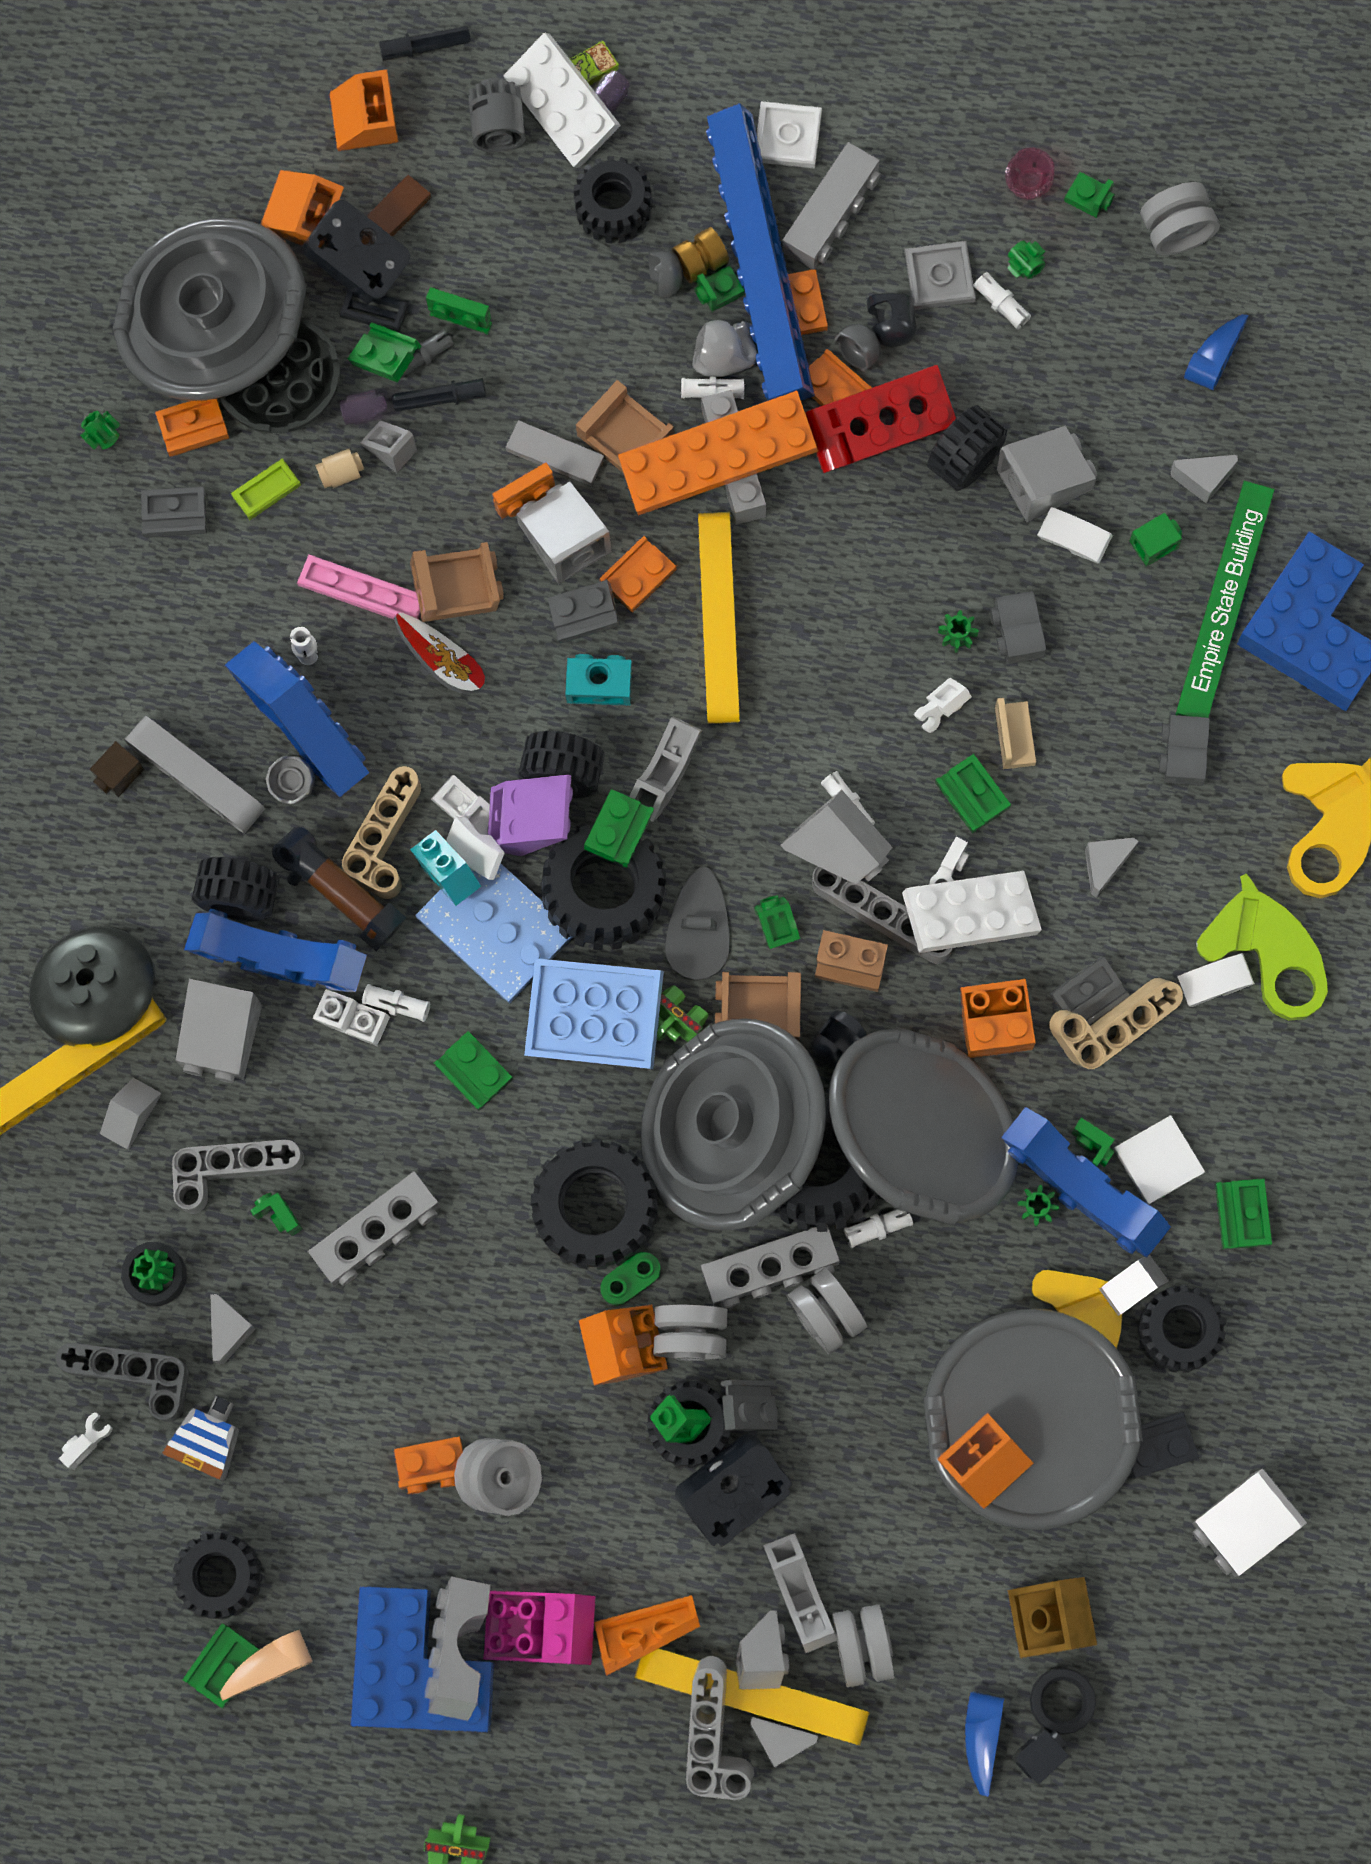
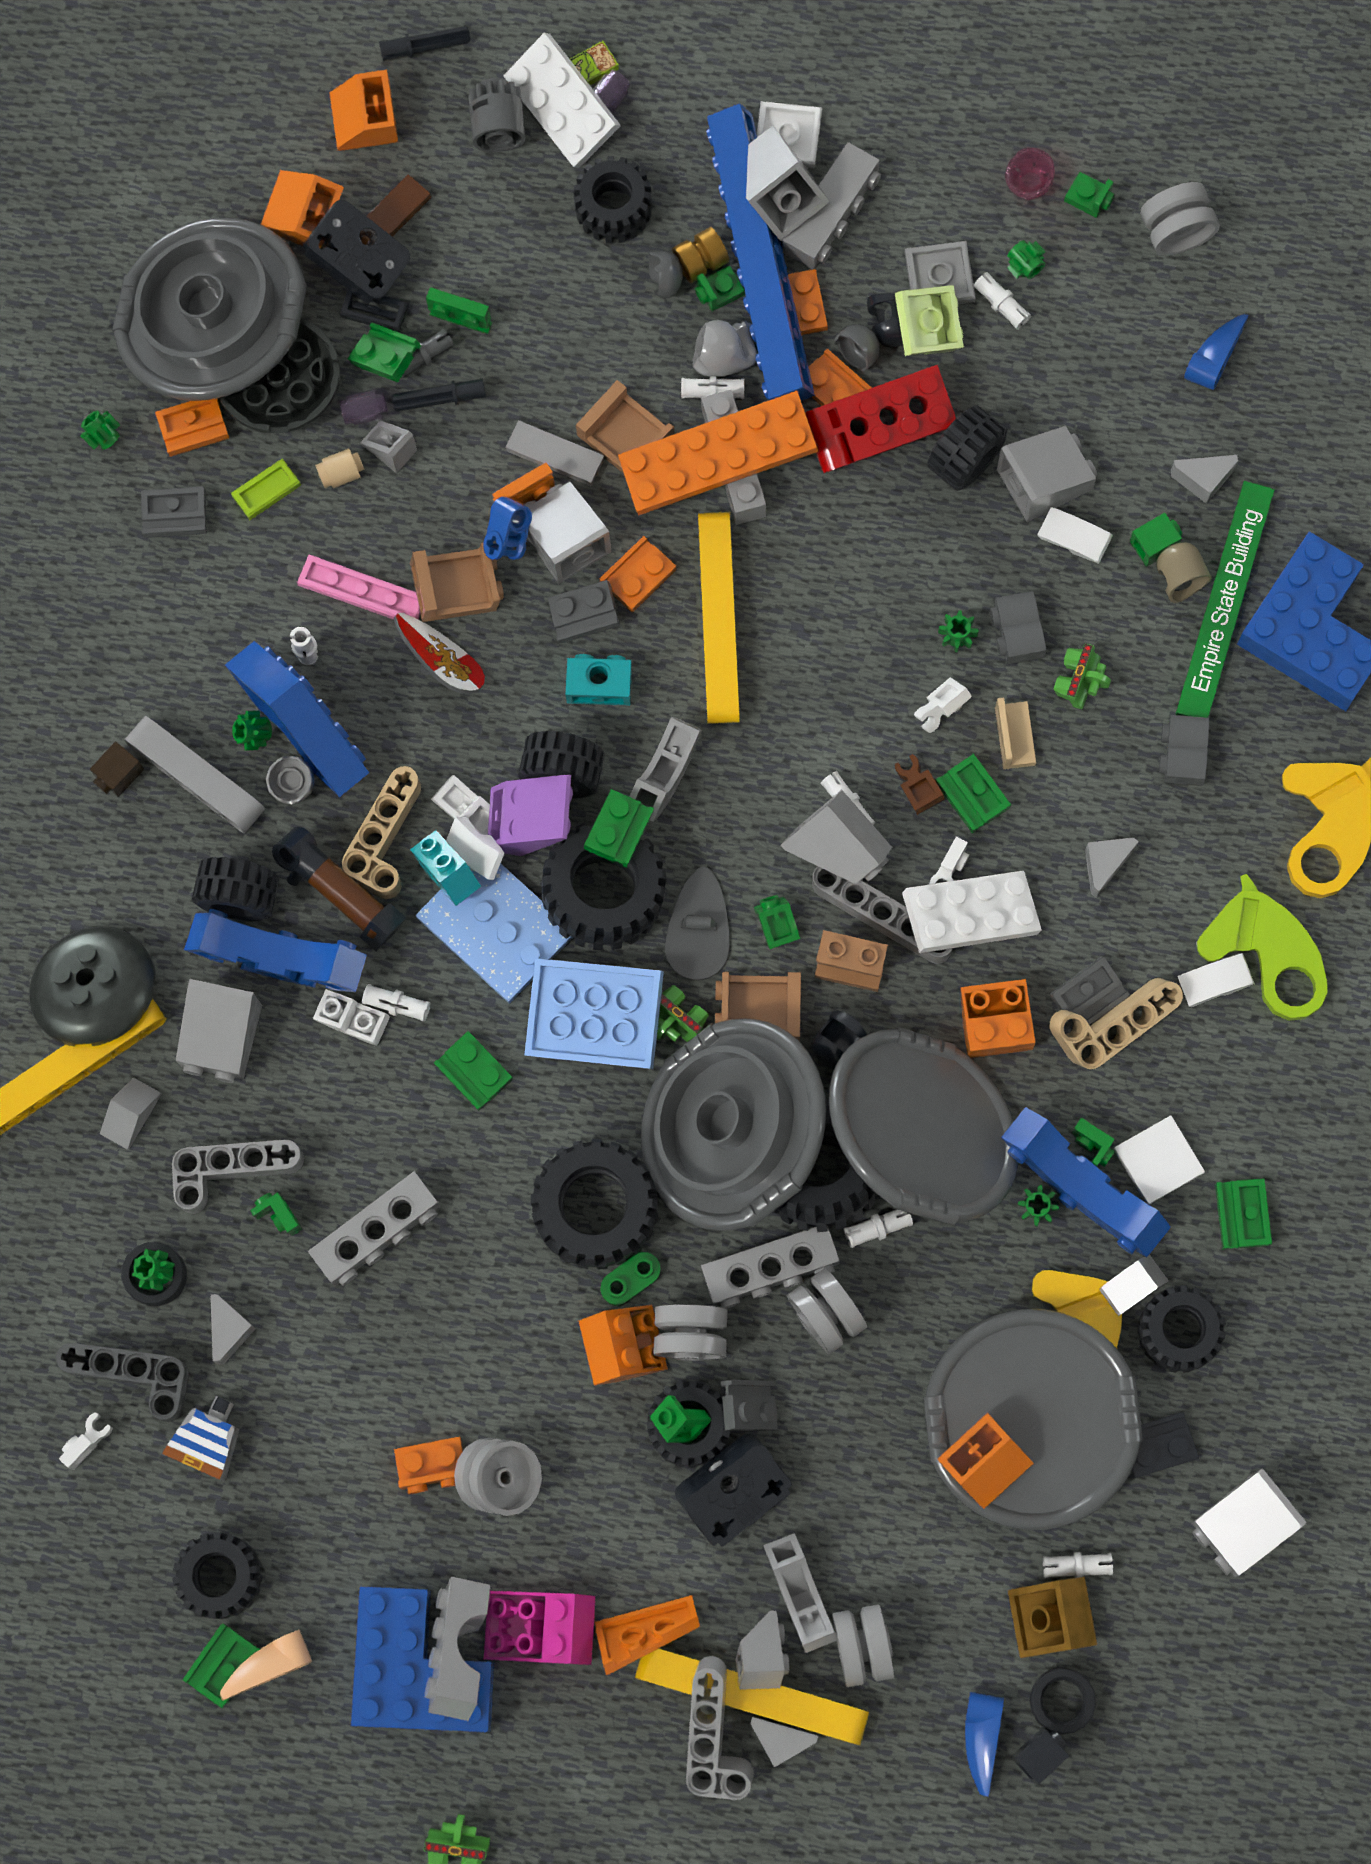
(252, 730): none -> green gear
(509, 528): none -> blue piece
(780, 184): none -> light grey slope
(920, 788): none -> reddish brown plate
(929, 320): none -> yellowish green plate
(1077, 1565): none -> white pin
(1087, 676): none -> bright green hips
(1180, 564): none -> dark tan helmet

